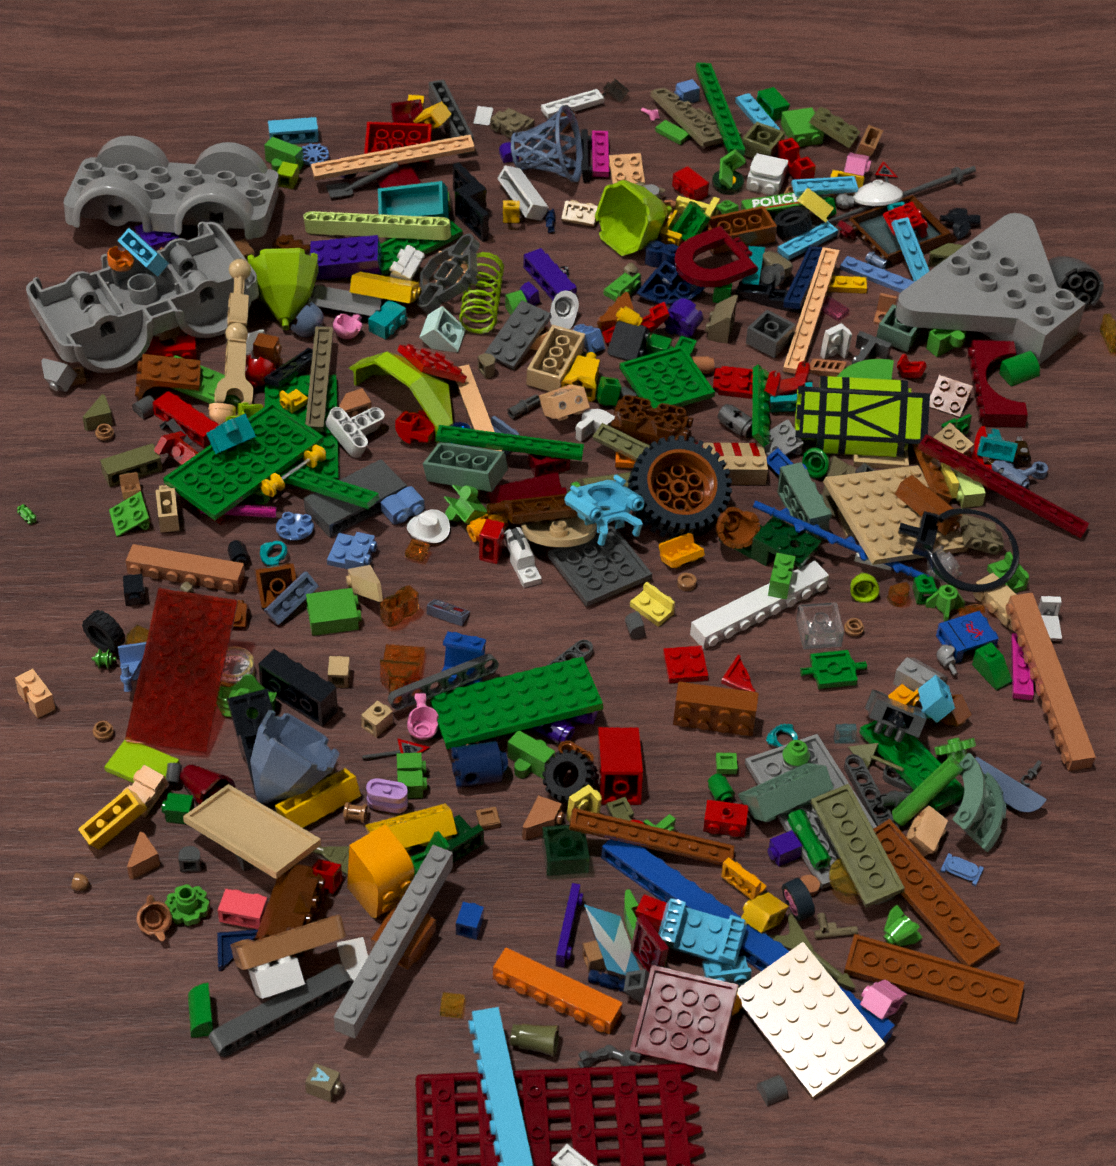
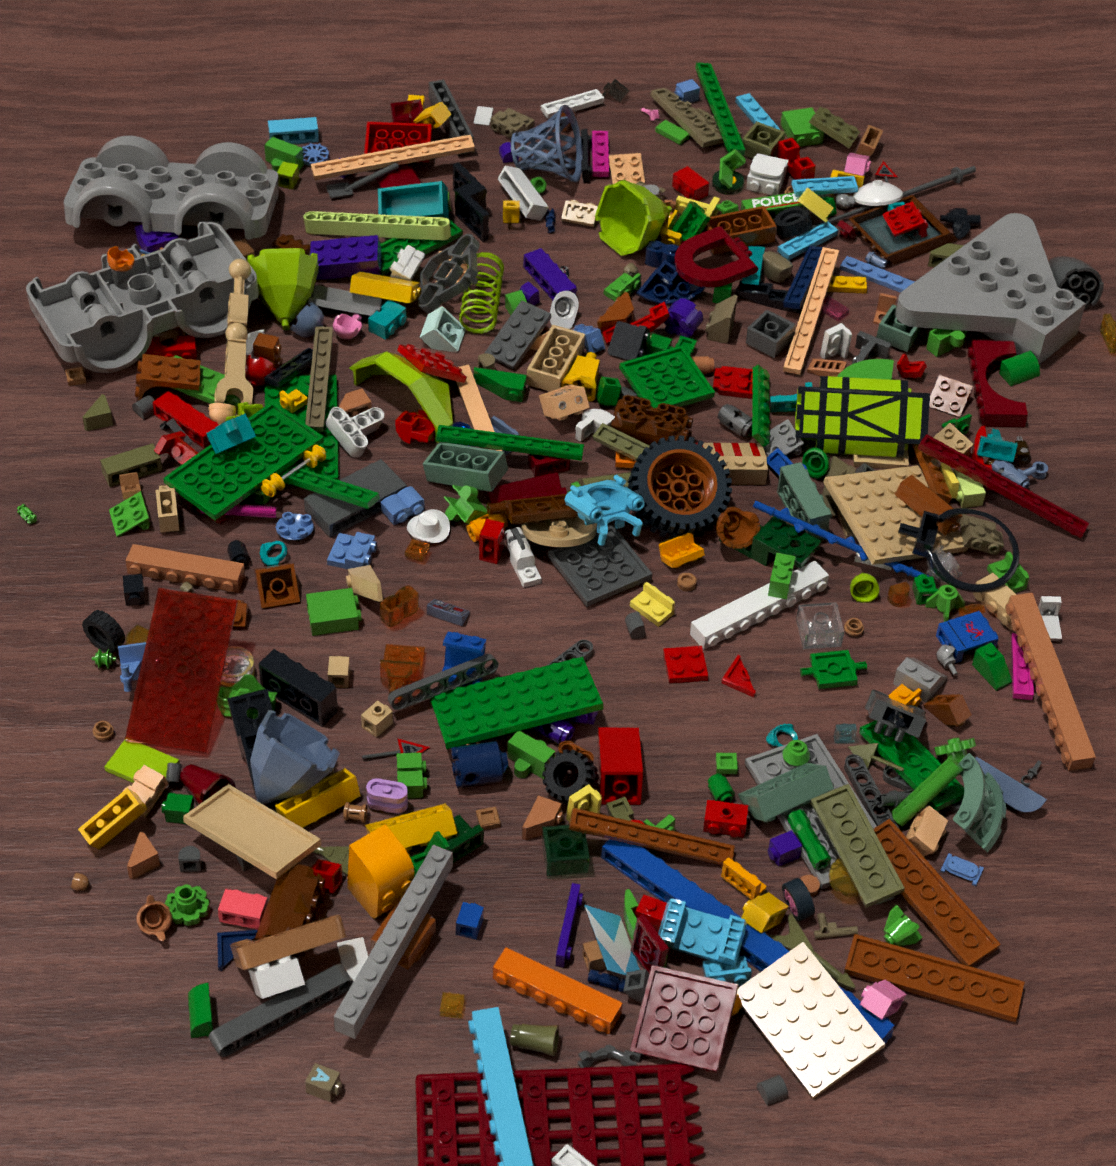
(35, 693): light nougat brick -> none
(58, 374): light grey slope -> none
(104, 432): medium nougat plate -> none
(143, 252): medium azure brick -> none
(291, 598): sand blue plate -> none
(422, 720): bright pink hair -> none
(503, 384): none -> green slope
(523, 406): dark grey axle -> none
(539, 184): none -> bright green tile
(628, 316): yellow brick -> none
(715, 708): dark orange brick -> none
(772, 102): green brick -> none
(773, 274): dark grey piece -> none
(785, 386): red piece -> none
(910, 248): medium azure plate -> none
(936, 699): medium azure brick -> none

